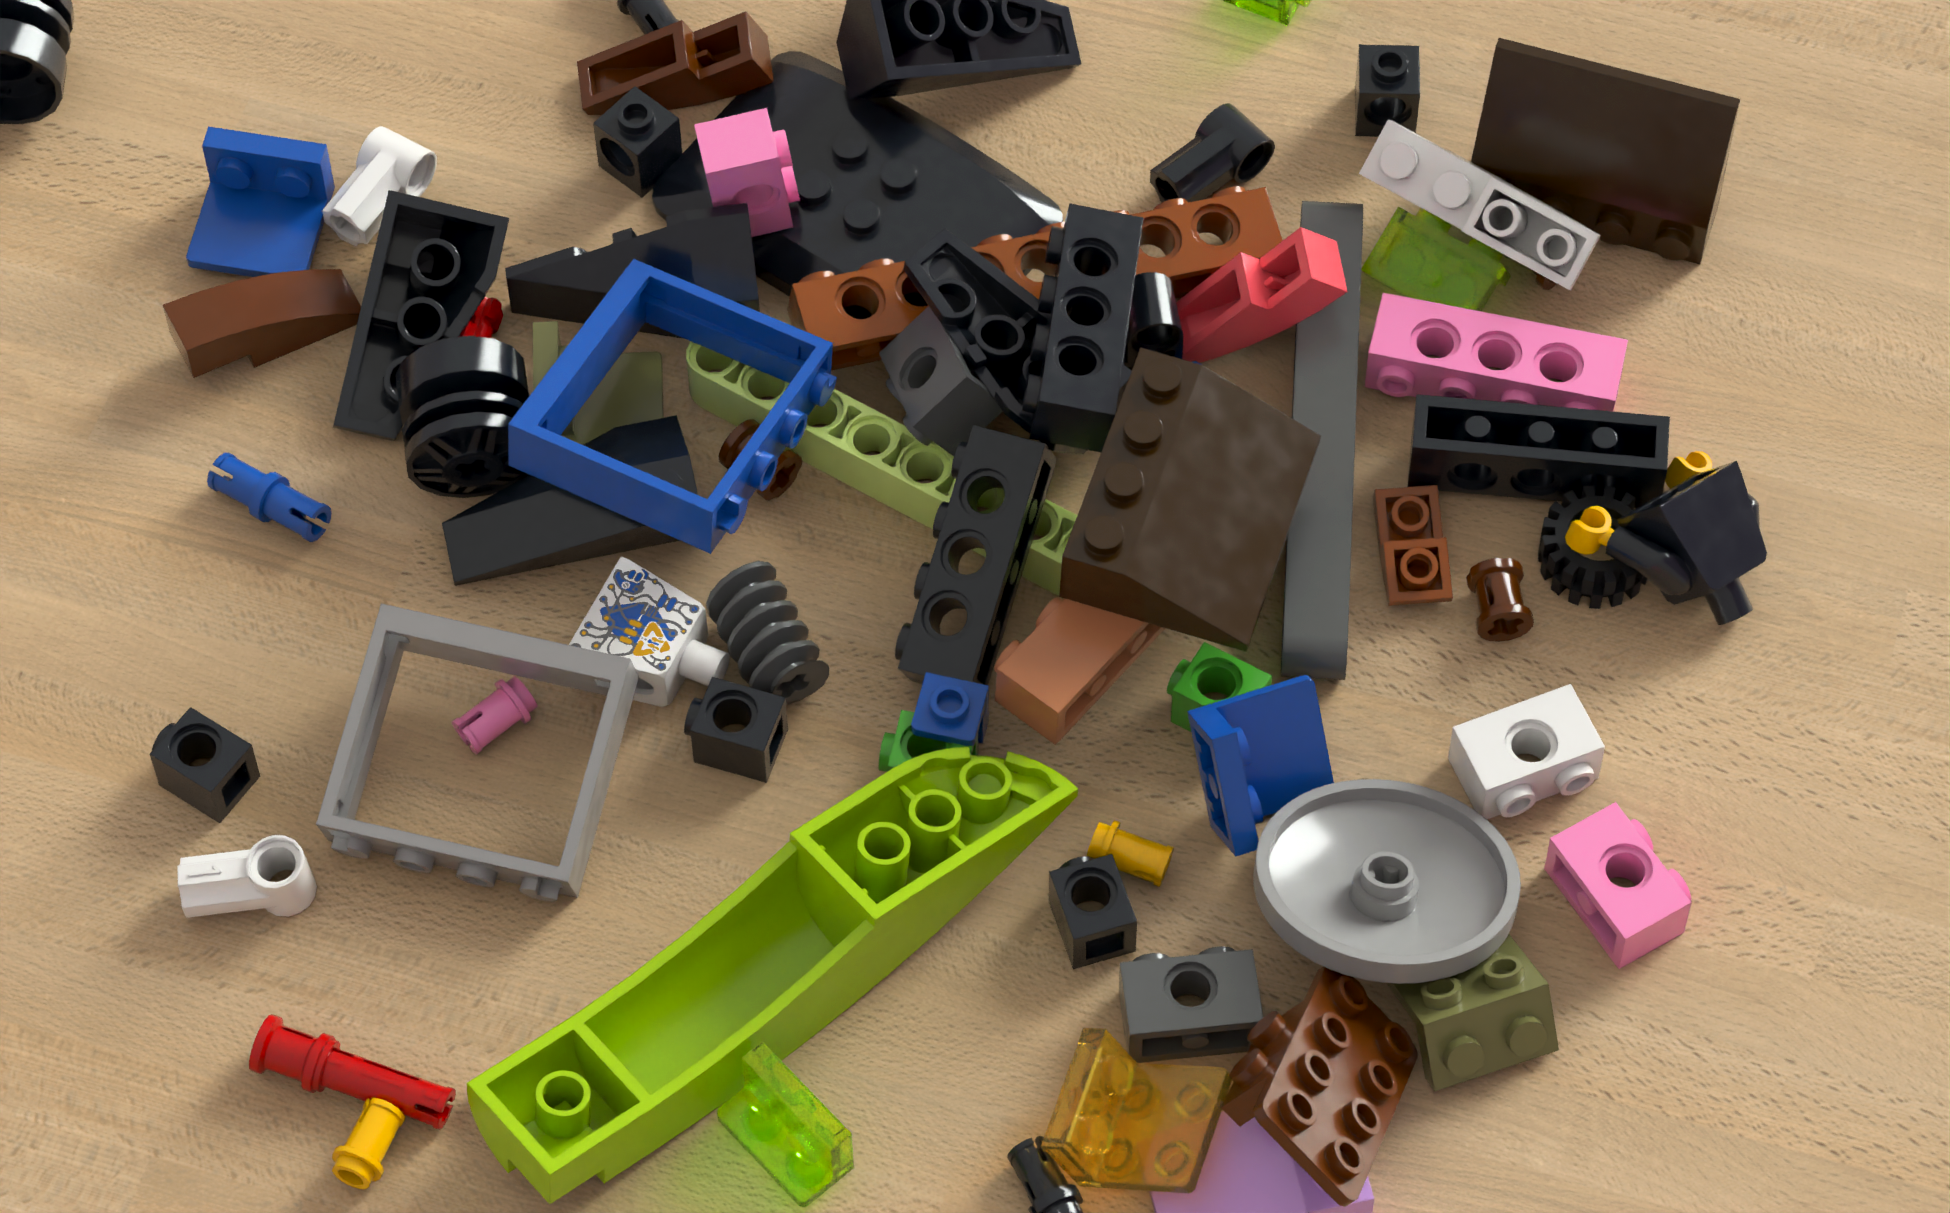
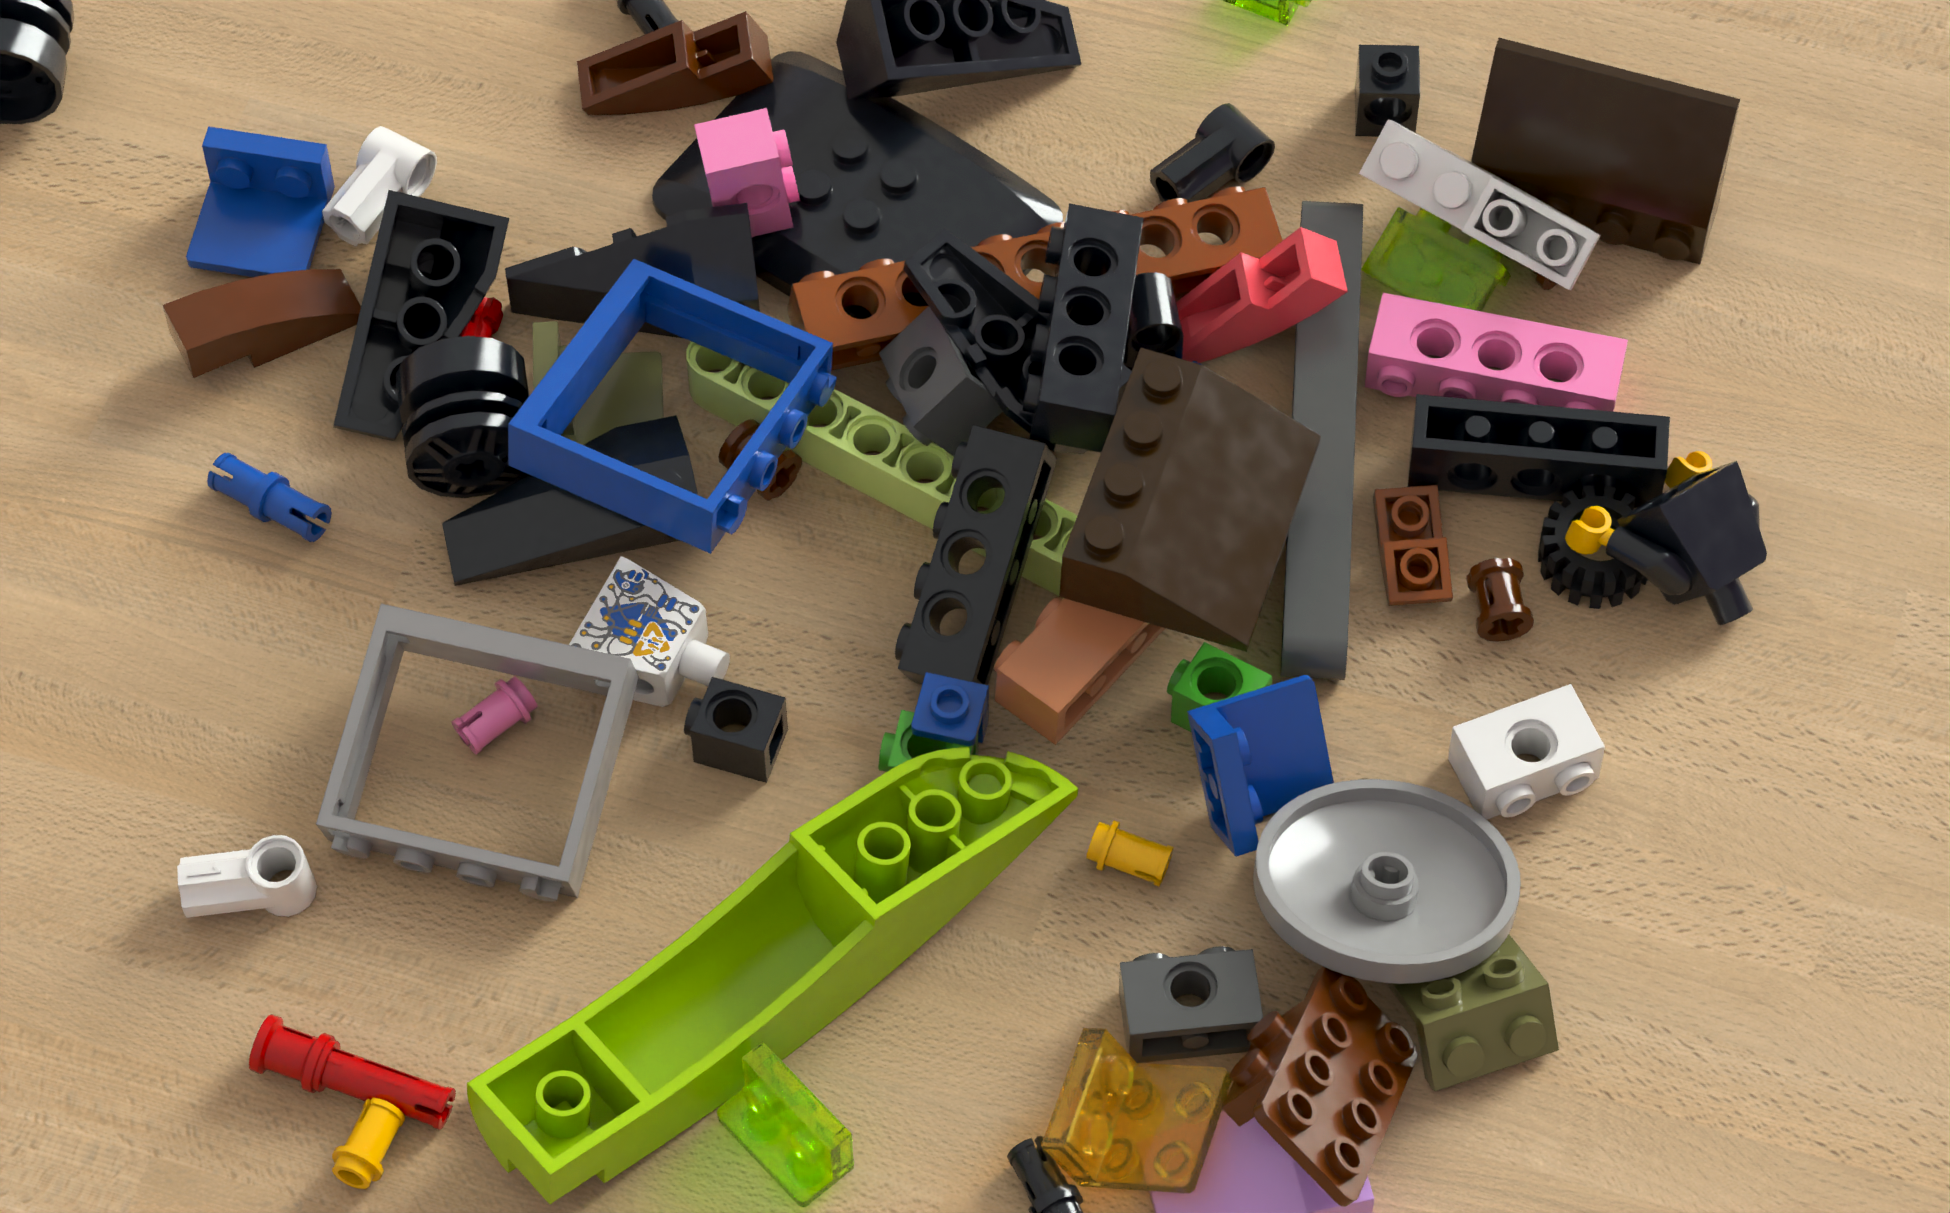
(208, 787): black brick -> none
(637, 141): black brick -> none
(765, 633): dark grey piece -> none
(1092, 934): black brick -> none
(1620, 918): bright pink brick -> none

